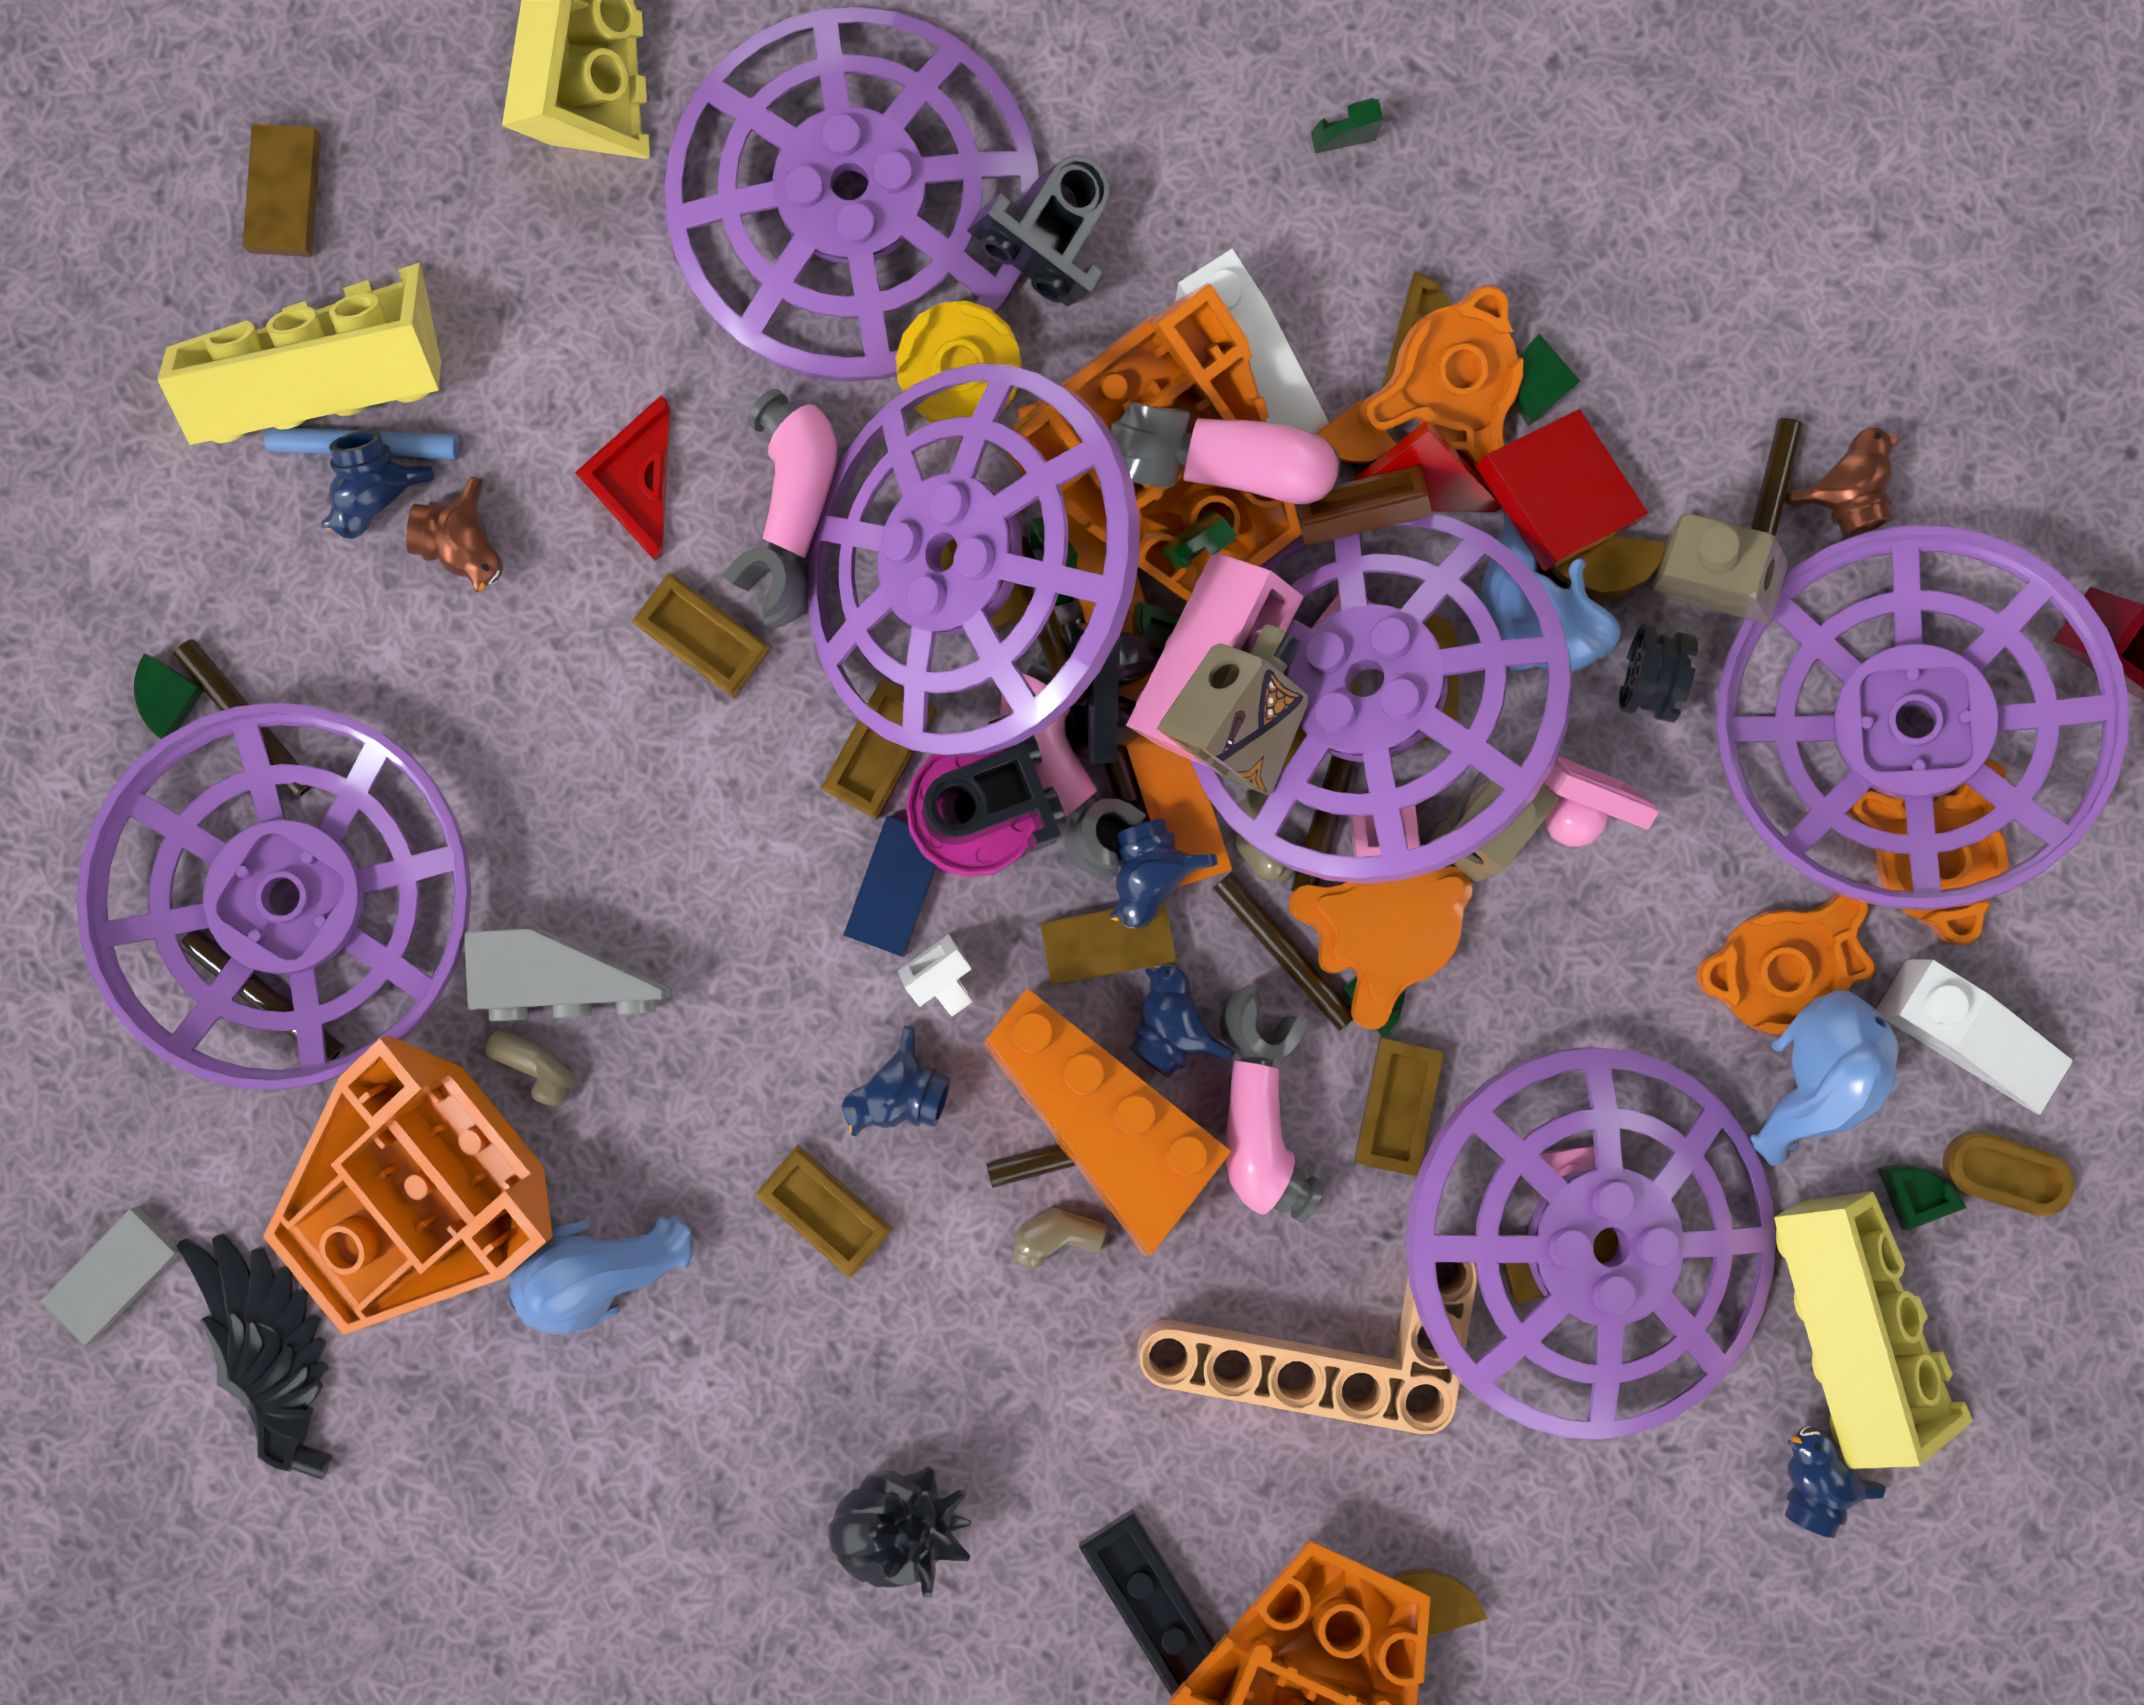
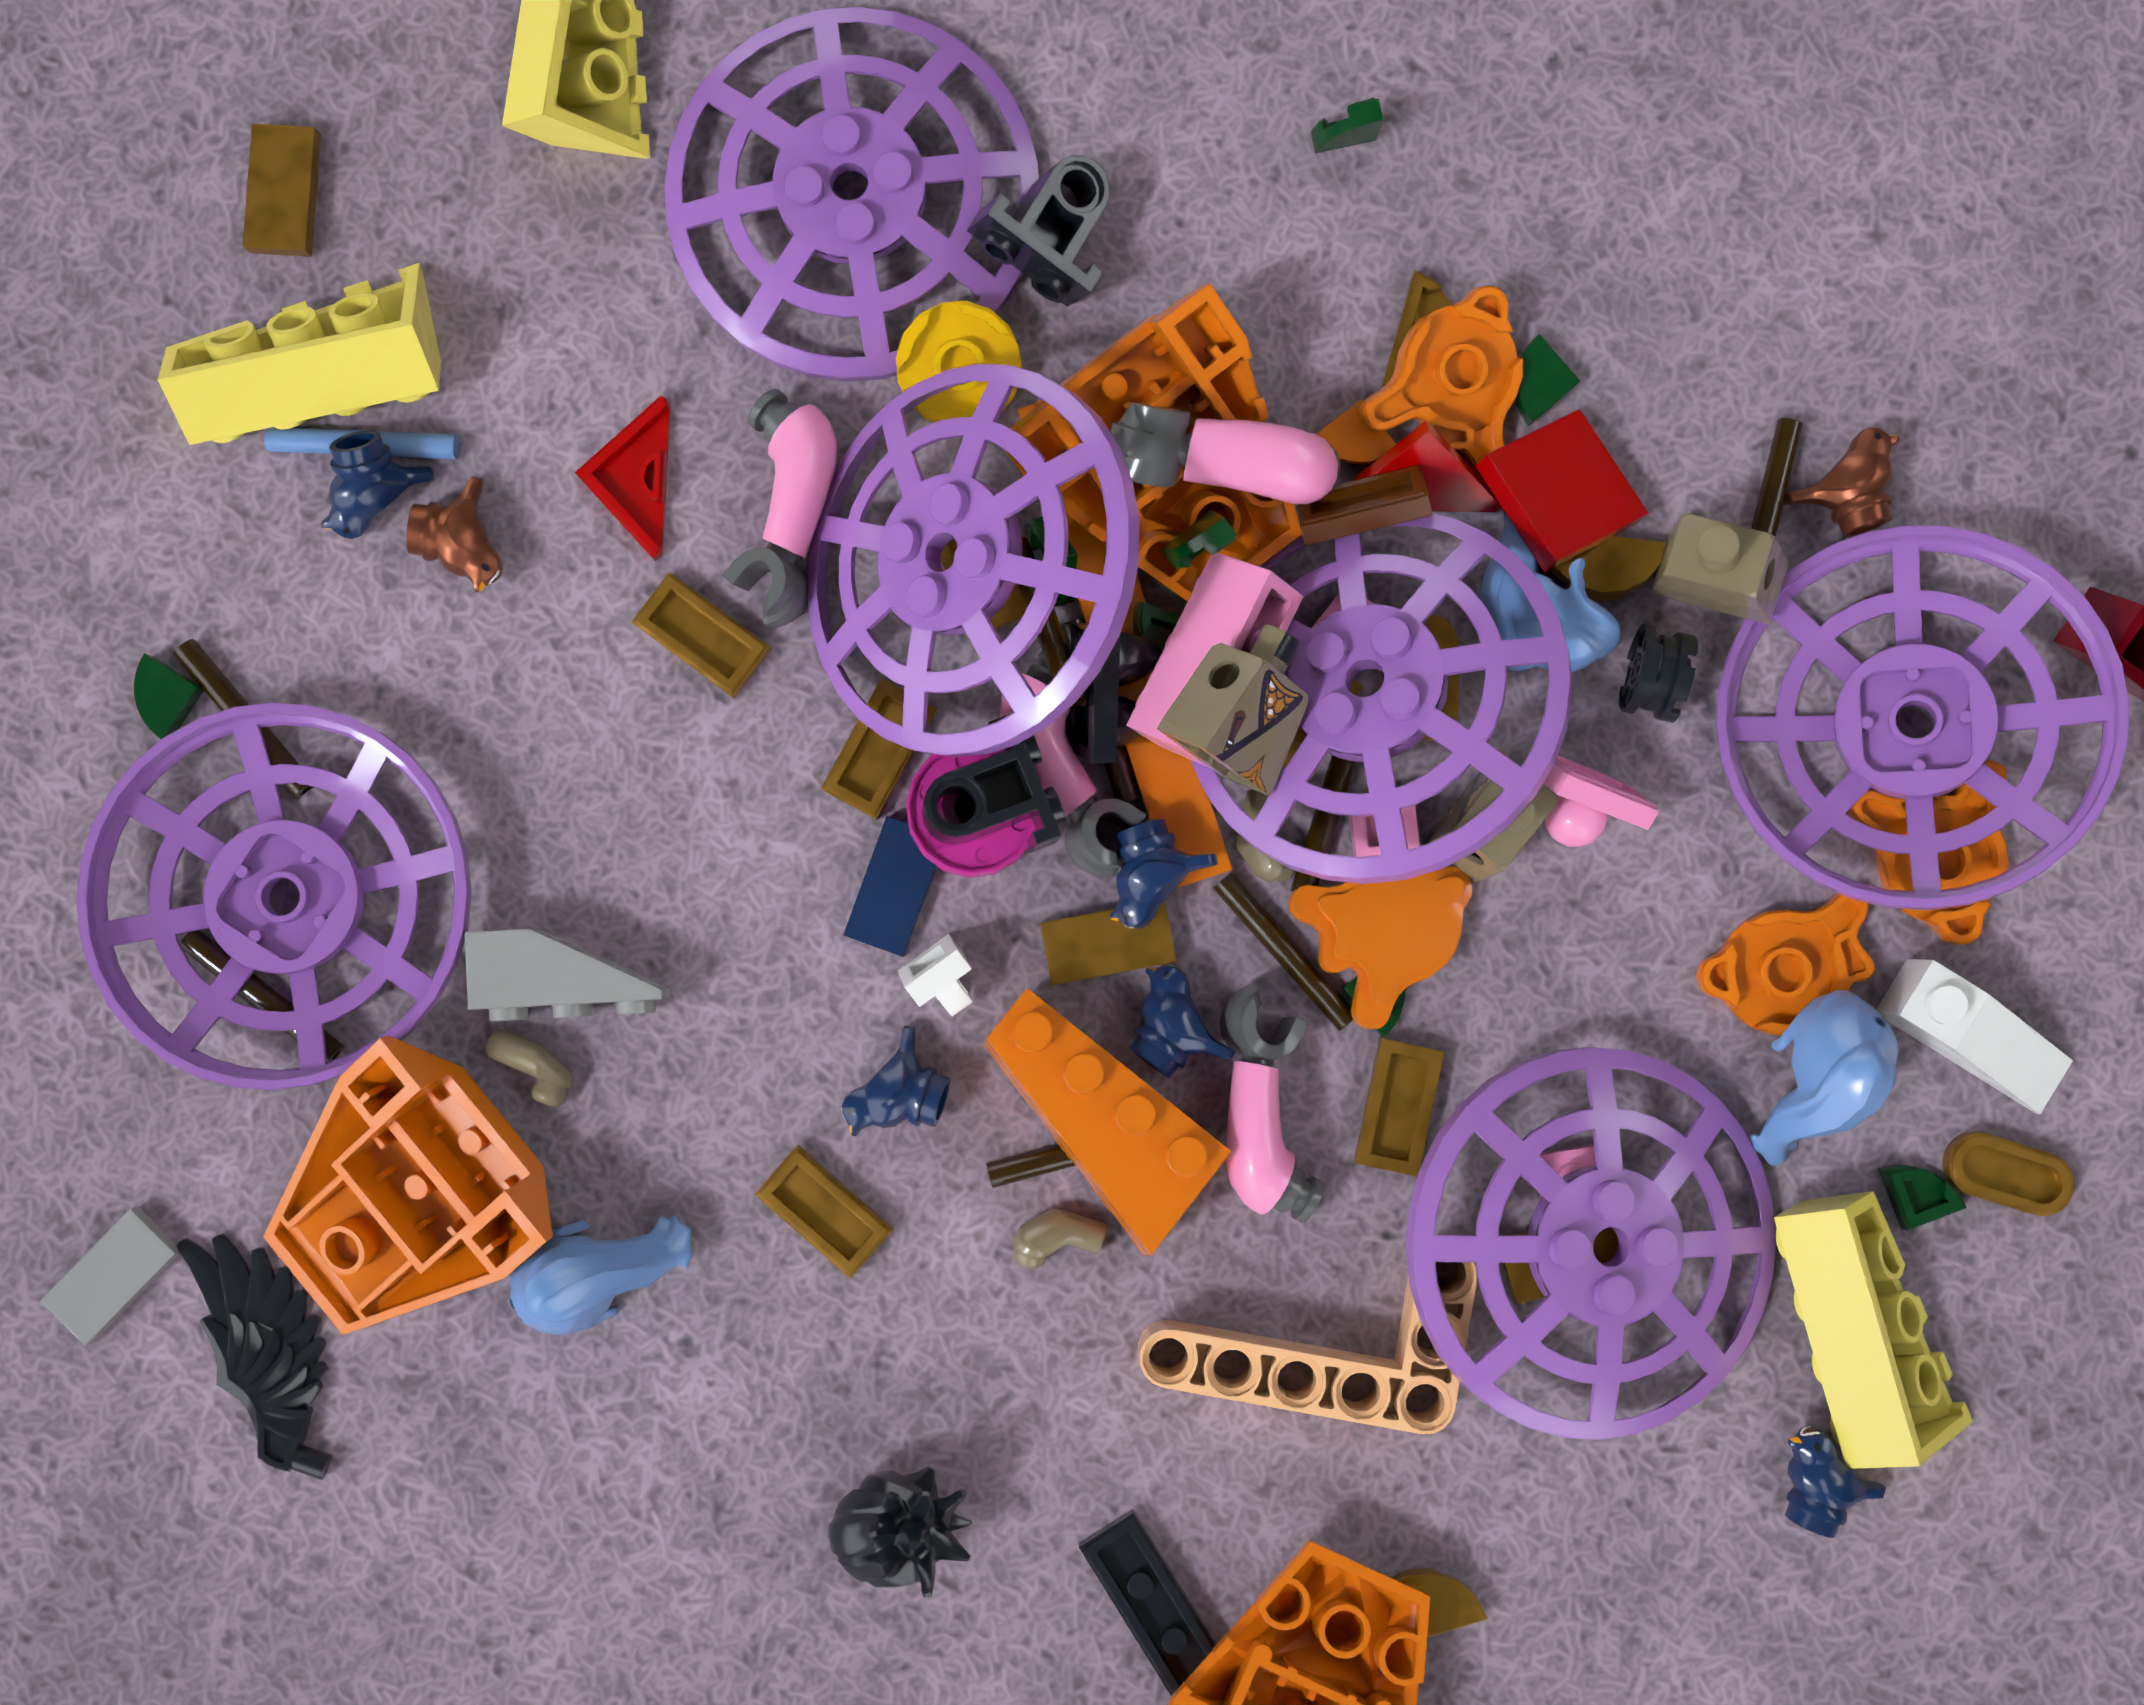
(1273, 364): white slope -> none

